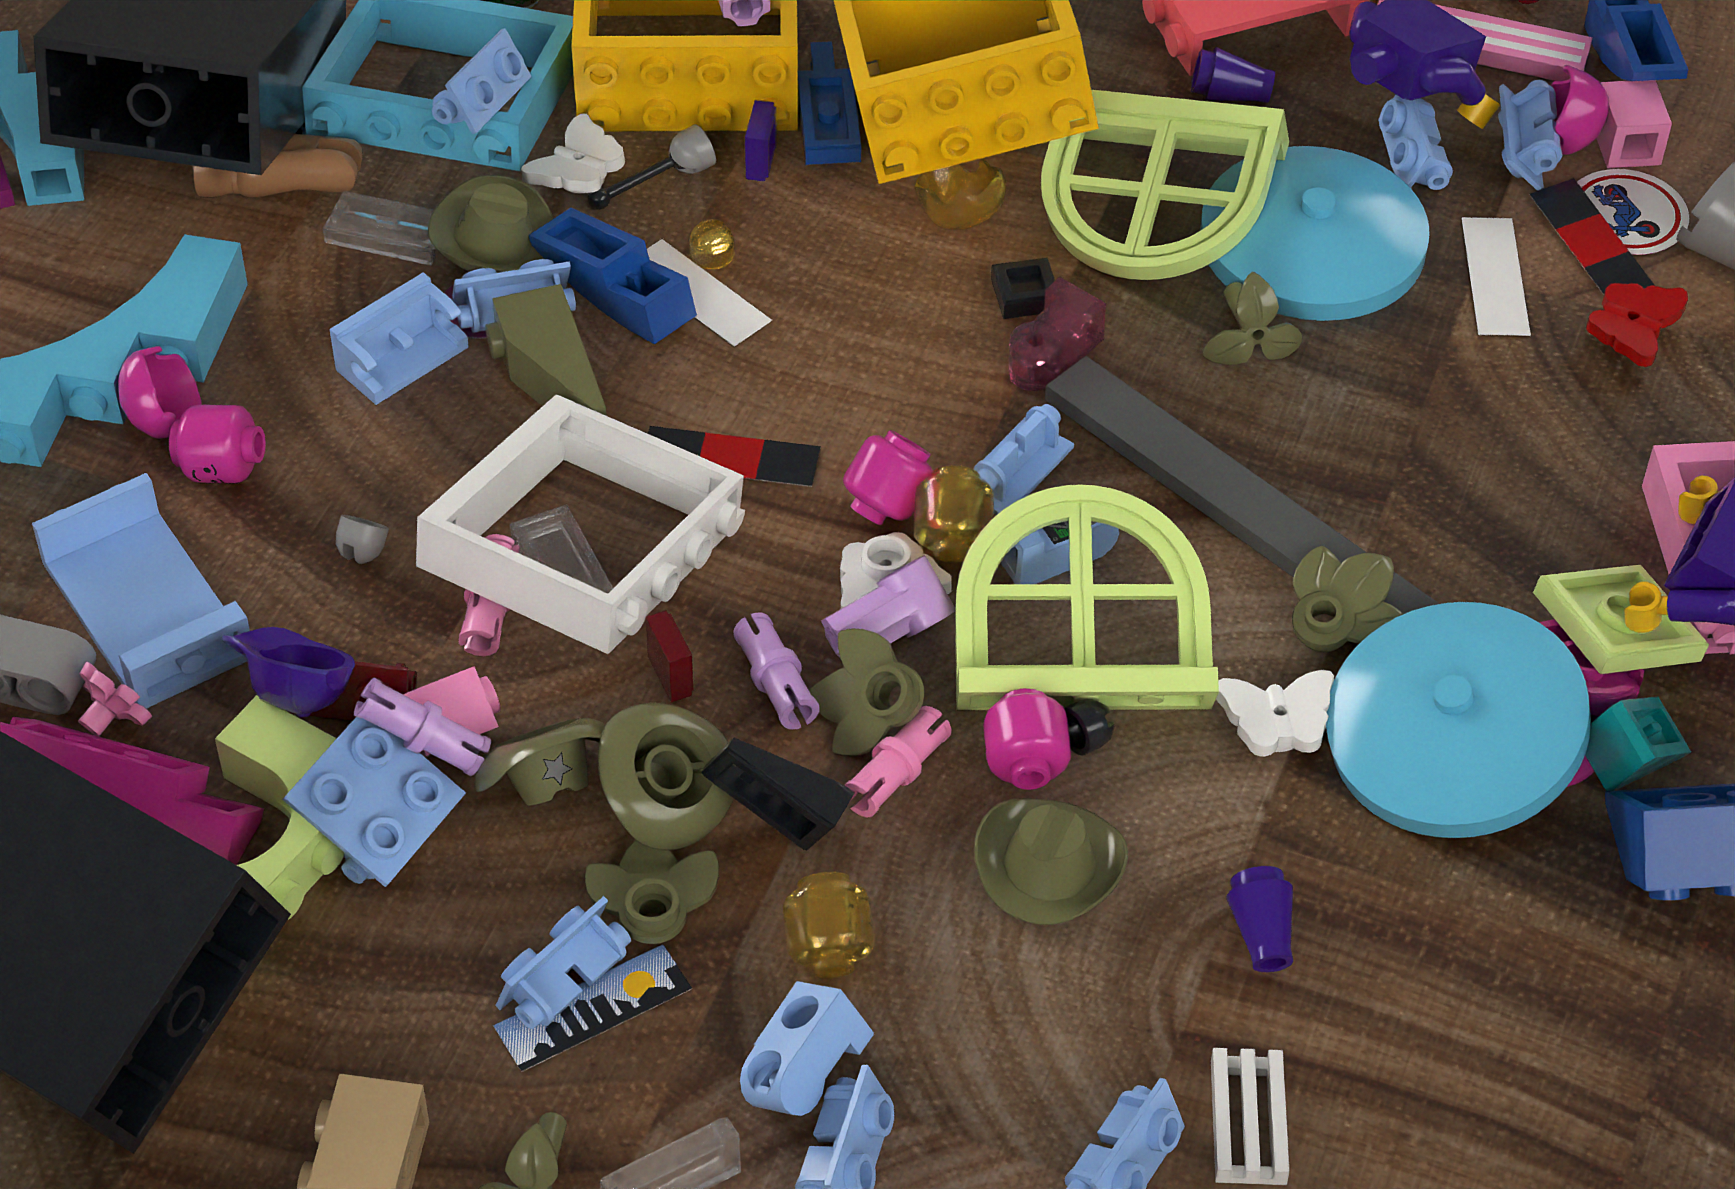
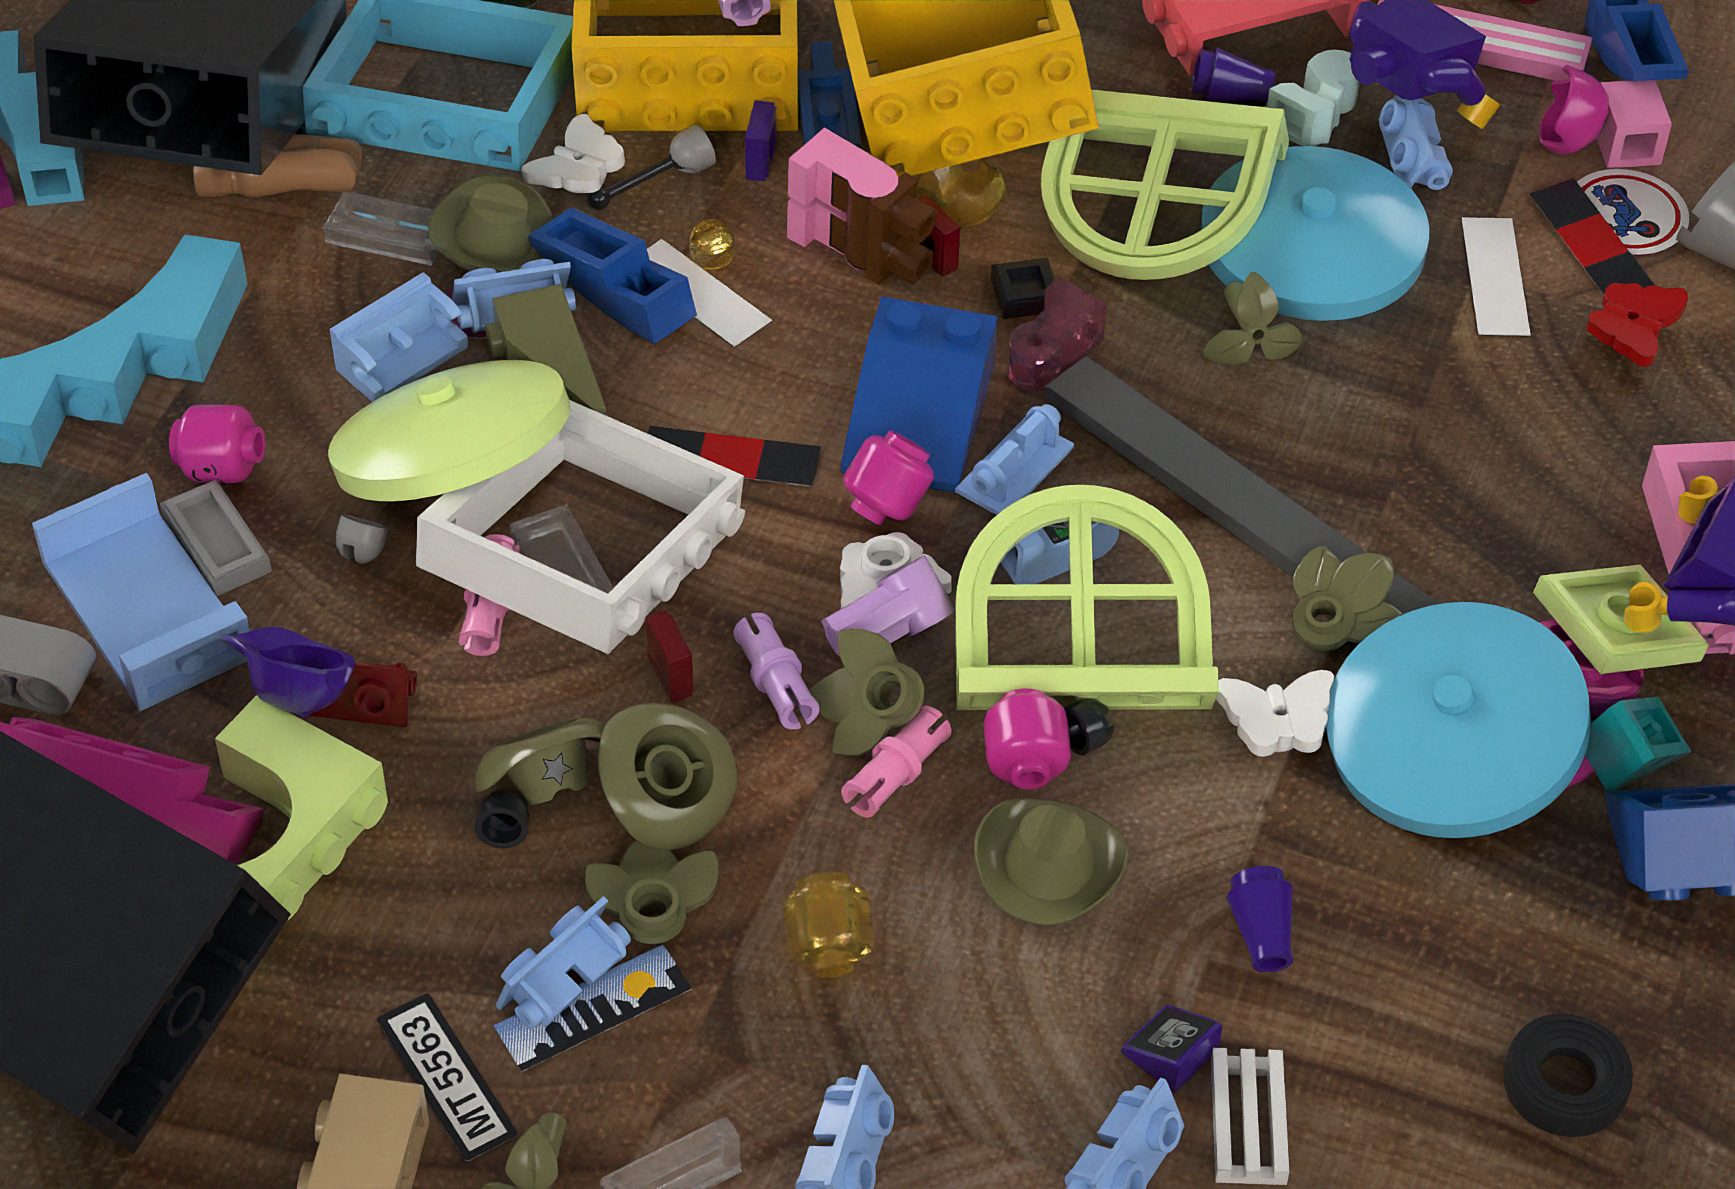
(109, 702): bright pink plant -> none
(156, 390): dark pink hair -> none
(216, 537): none -> light grey tile
(373, 800): light blue hinge -> none
(422, 727): lavender pin -> none
(448, 1077): none -> sticker
(449, 430): none -> yellowish green dish
(463, 699): bright pink brick -> none
(482, 84): light blue hinge -> none
(496, 820): none -> black hinge
(779, 791): black slope -> none
(801, 1048): light blue leg -> none
(858, 209): none -> hips
(925, 380): none -> blue slope
(943, 240): none -> dark red tile
(951, 511): clear yellow head -> none
(1174, 1045): none -> slope
(1317, 107): none -> light aqua leg
(1530, 131): light blue hinge -> none
(1557, 1111): none -> black tyre

